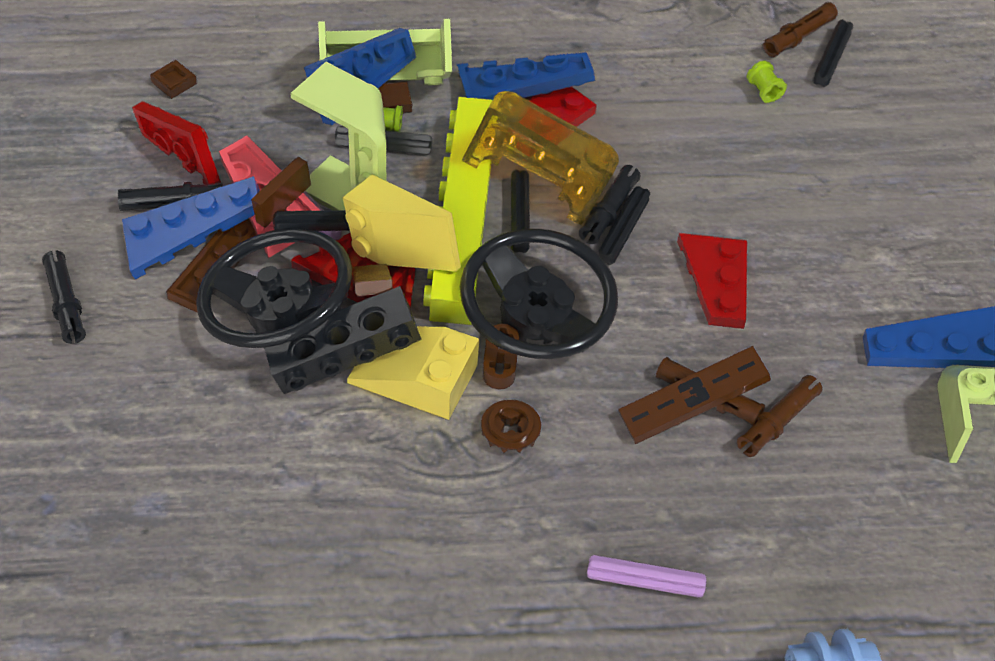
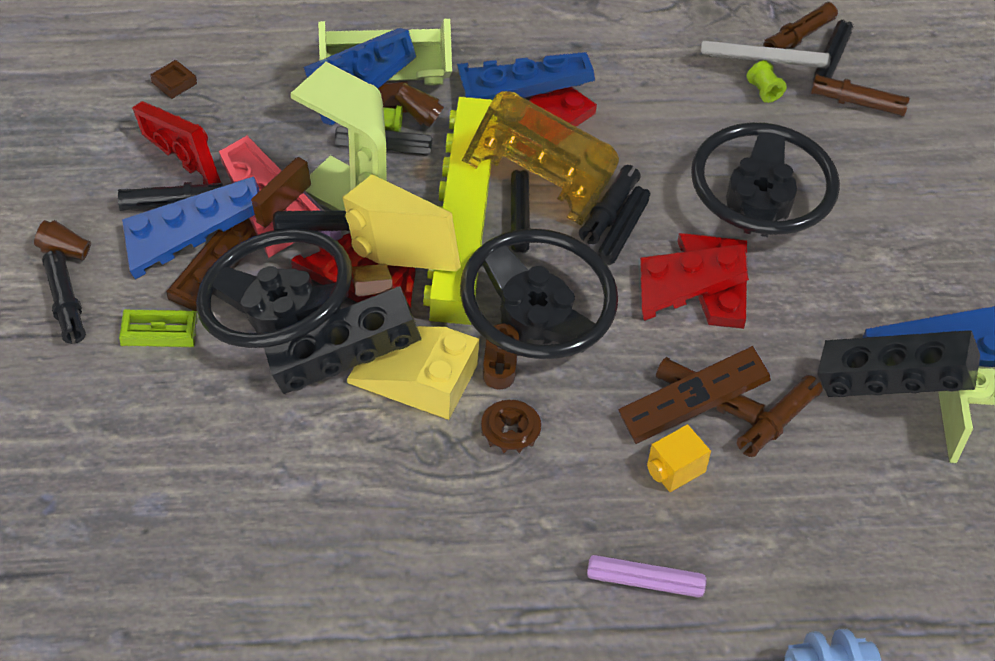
(55, 236): none -> reddish brown cone
(158, 332): none -> lime tile
(419, 105): none -> reddish brown cone
(678, 458): none -> yellow brick
(683, 275): none -> red wing
(762, 184): none -> black piece
(770, 54): none -> light grey tile
(845, 91): none -> reddish brown pin
(900, 364): none -> black brick

